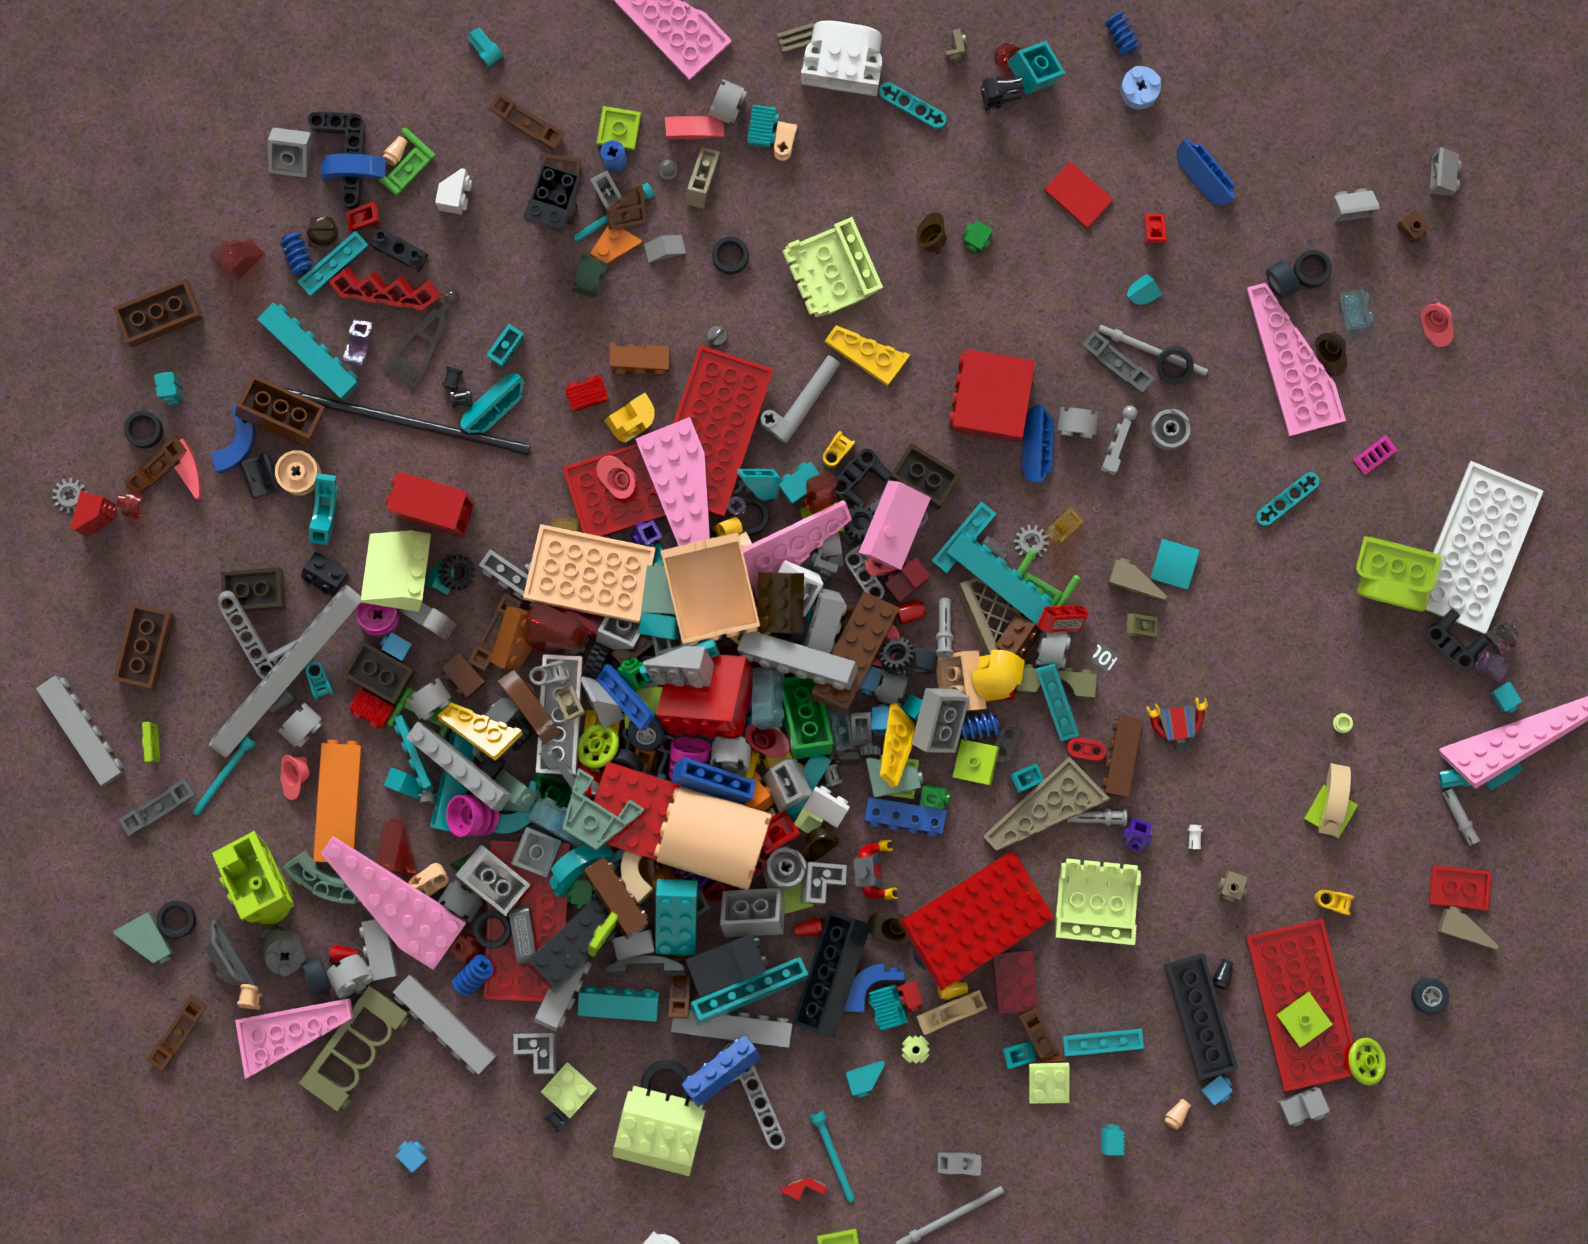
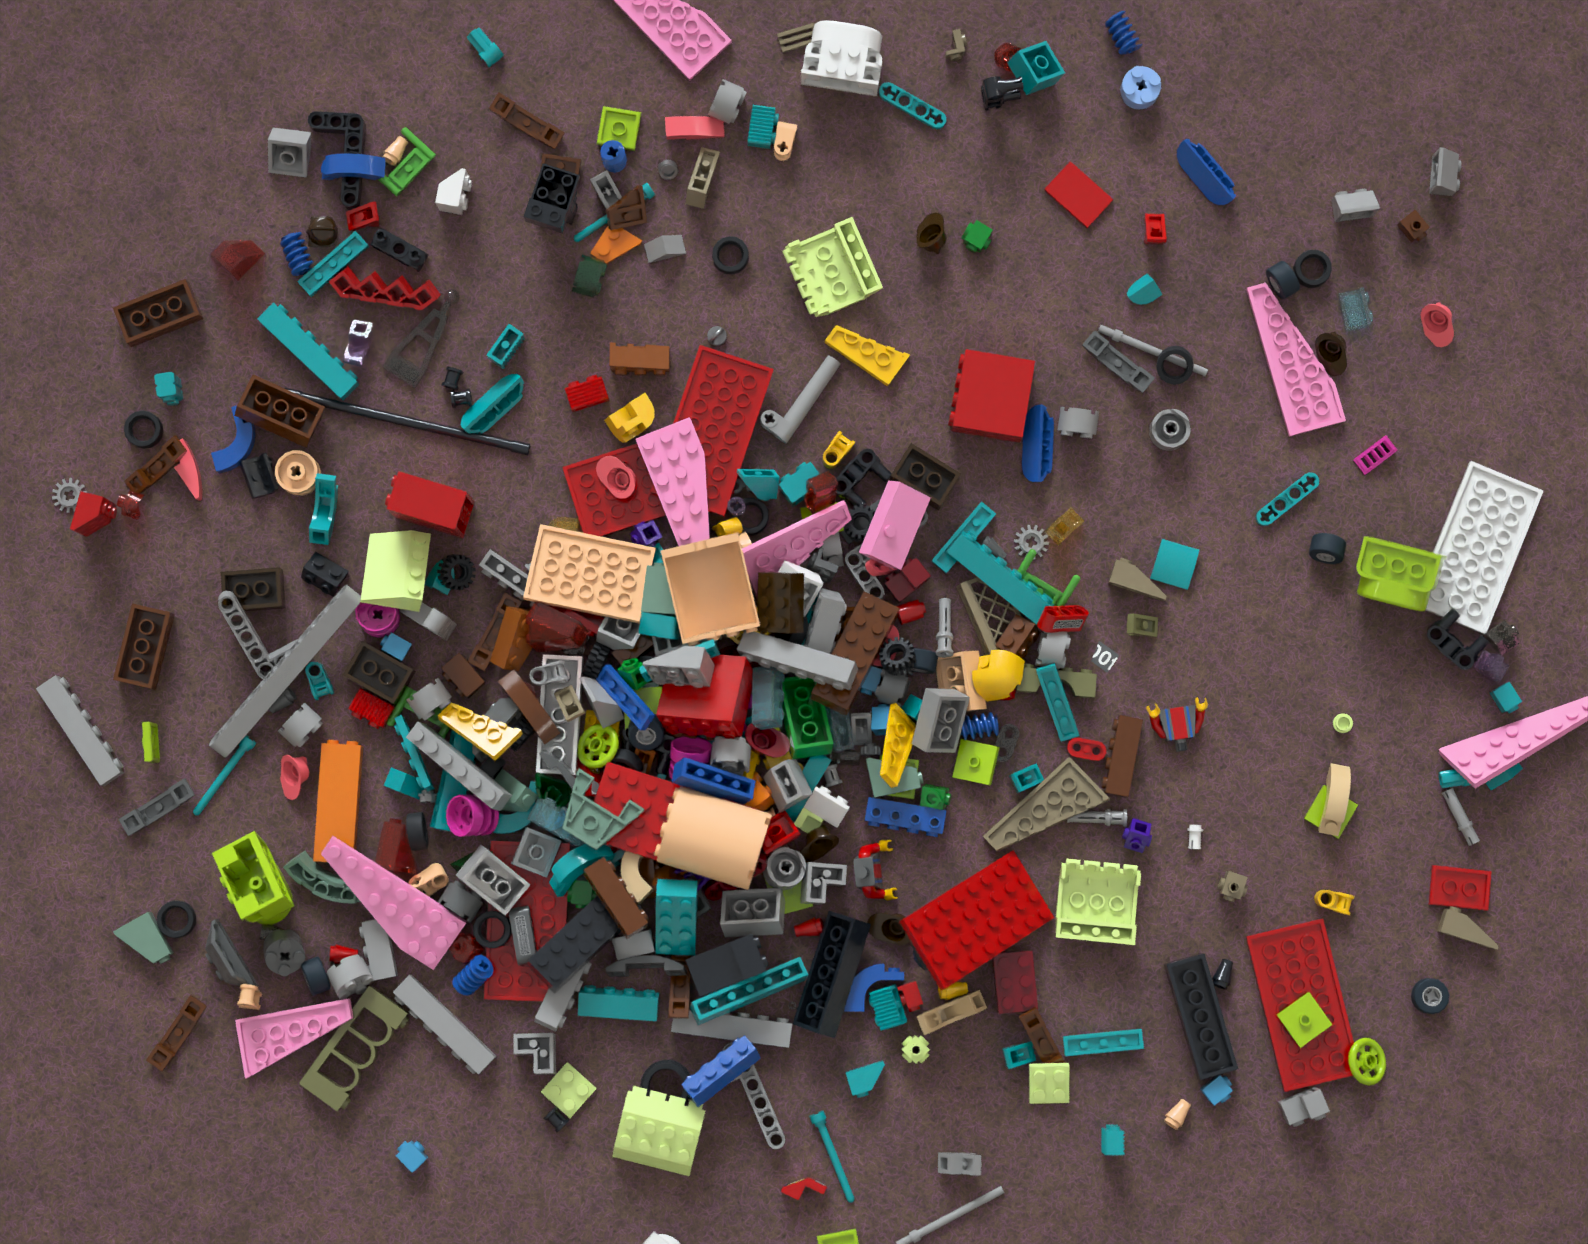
(417, 831): none -> black tyre
(602, 934): lime plate -> none
(1112, 462): light grey plate -> none
(1327, 548): none -> black wheel

